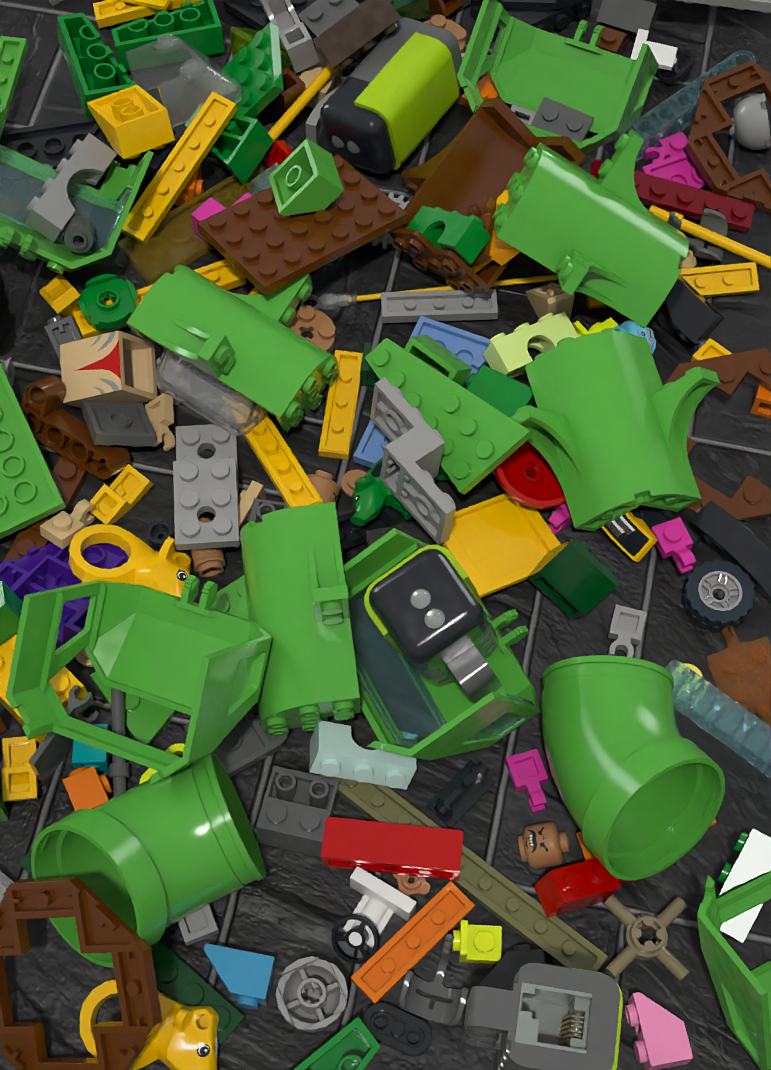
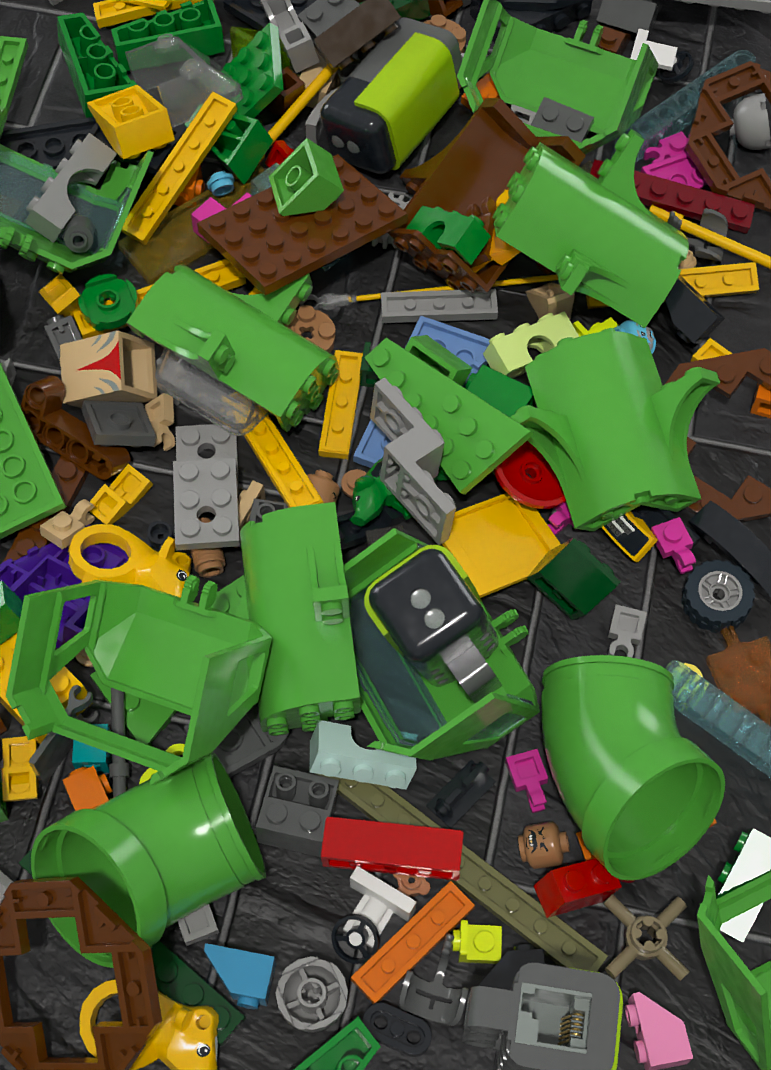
(221, 183): none -> medium azure plate

